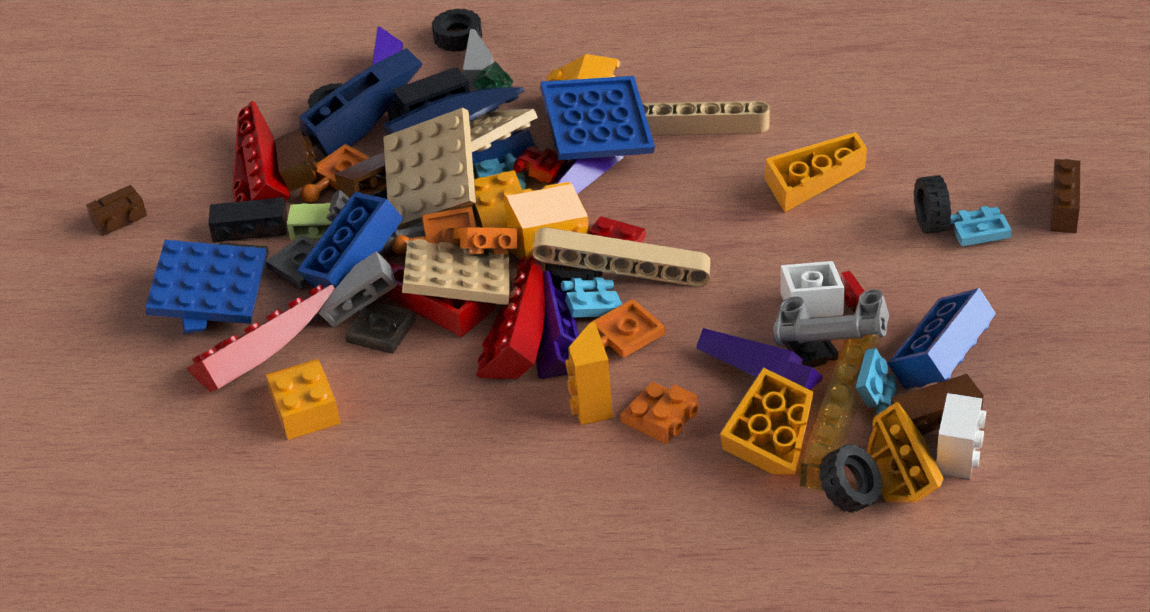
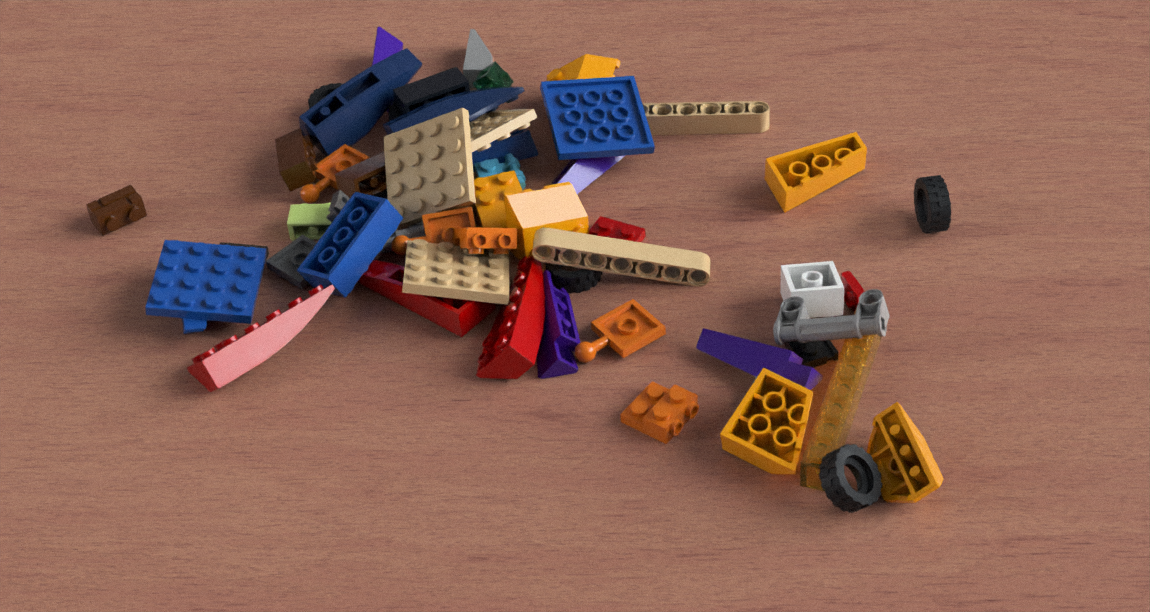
(248, 219): black brick -> none
(255, 159): red wedge -> none
(303, 398): light orange brick -> none
(358, 289): light grey slope -> none
(380, 327): clear smoke plate -> none
(451, 20): black tyre -> none
(541, 165): red plate -> none
(589, 377): light orange wedge -> none
(590, 303): medium azure plate -> none
(873, 383): medium azure plate -> none
(927, 404): reddish brown brick -> none
(942, 339): blue brick -> none
(960, 436): white brick -> none
(980, 226): medium azure plate -> none
(1065, 196): reddish brown brick -> none

